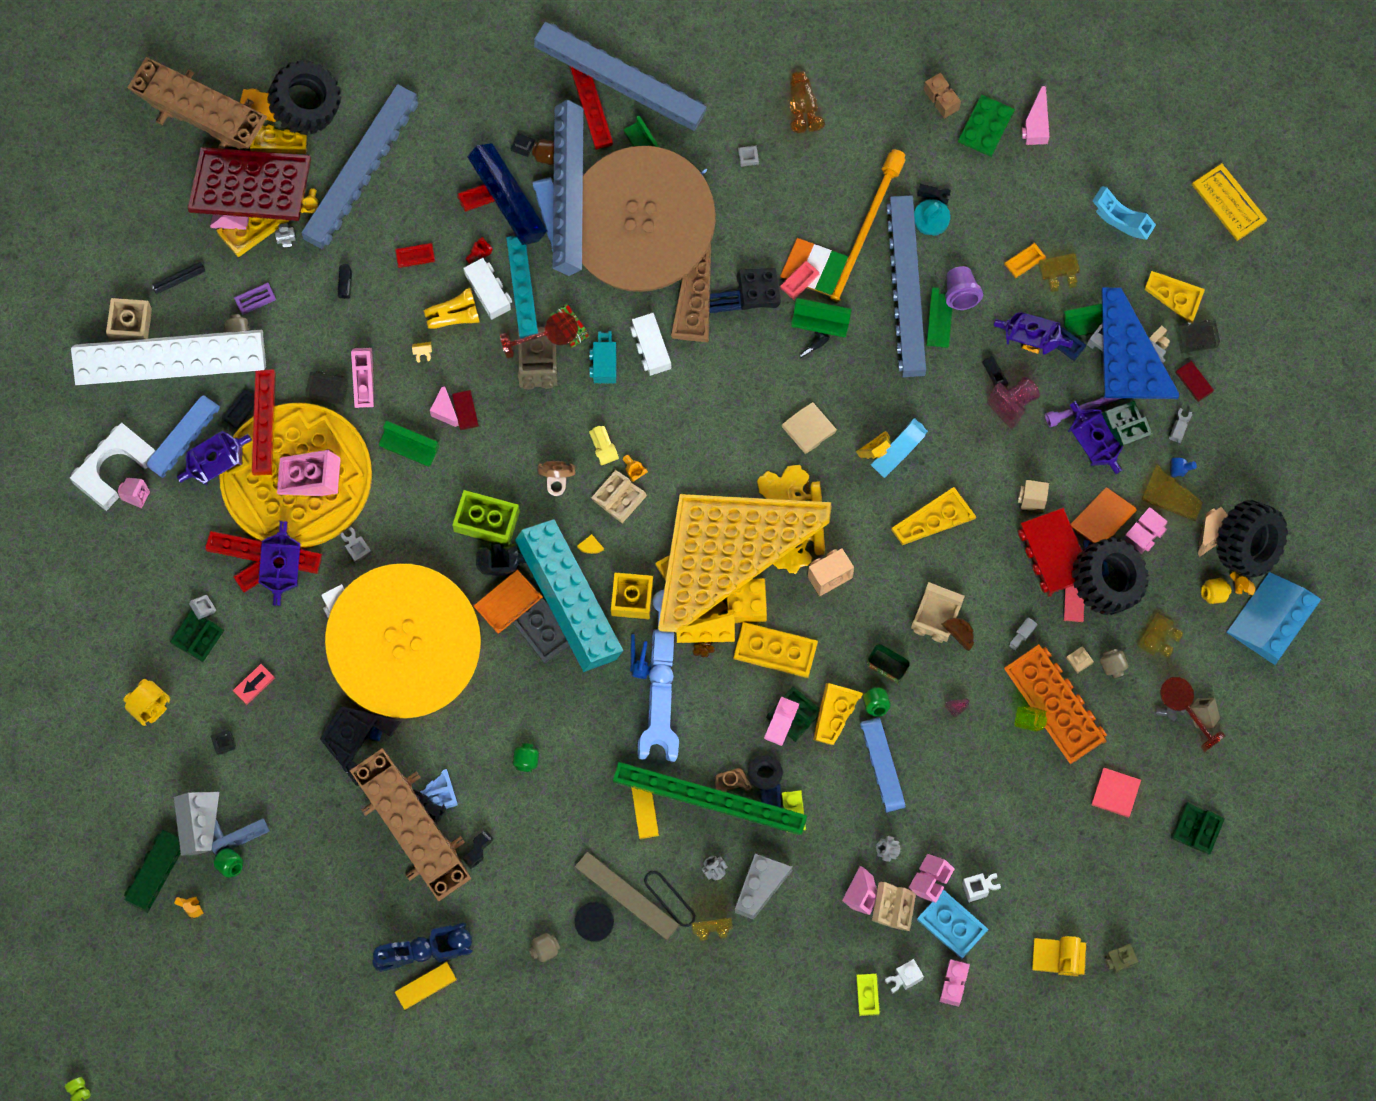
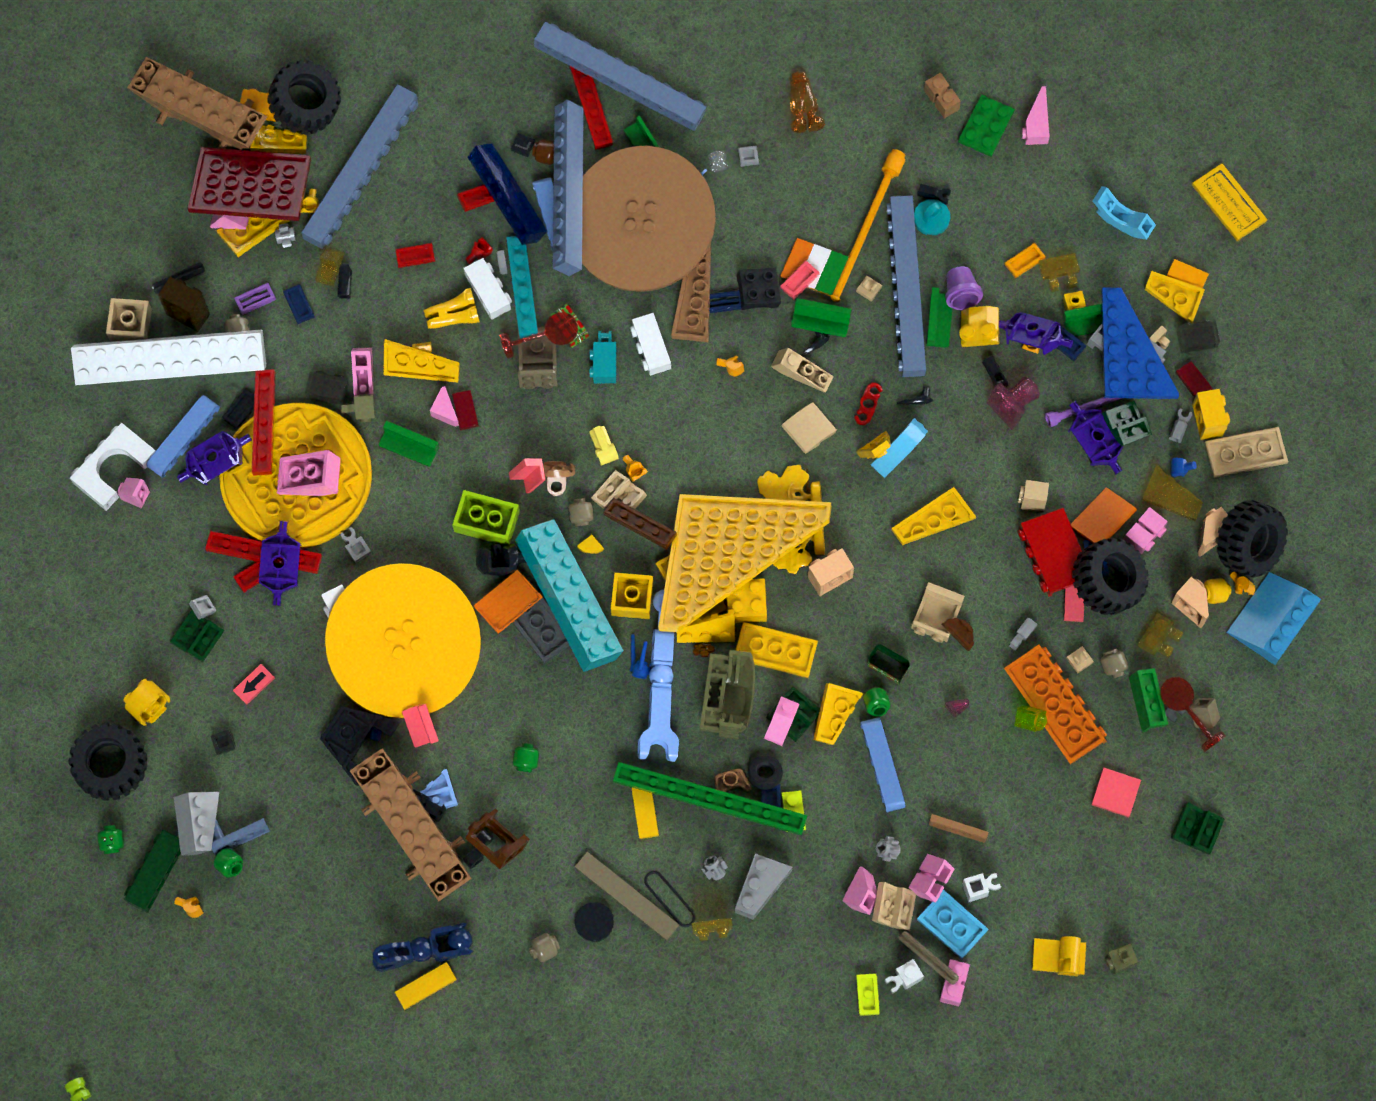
(110, 839): none -> green head
(121, 782): none -> black tyre
(184, 303): none -> dark brown brick
(298, 304): none -> dark blue tile
(329, 266): none -> clear yellow slope
(363, 407): none -> olive brick
(418, 364): none -> yellow wing
(420, 725): none -> coral panel
(502, 262): none -> light grey tile
(506, 853): none -> reddish brown window
(530, 471): none -> coral panel
(580, 512): none -> dark tan head
(640, 523): none -> reddish brown tile
(718, 161): none -> clear wheel
(730, 695): none -> olive piece
(732, 365): none -> light orange piece
(798, 368): none -> tan slope
(868, 411): none -> red piece
(869, 288): none -> tan tile
(919, 400): none -> black bar
(929, 958): none -> dark tan axle
(958, 828): none -> medium nougat tile
(979, 326): none -> yellow slope
(1070, 297): none -> yellow plate
(1148, 699): none -> green panel
(1187, 274): none -> light orange tile
(1193, 601): none -> light nougat slope
(1210, 414): none -> yellow brick
(1246, 452): none -> tan tile

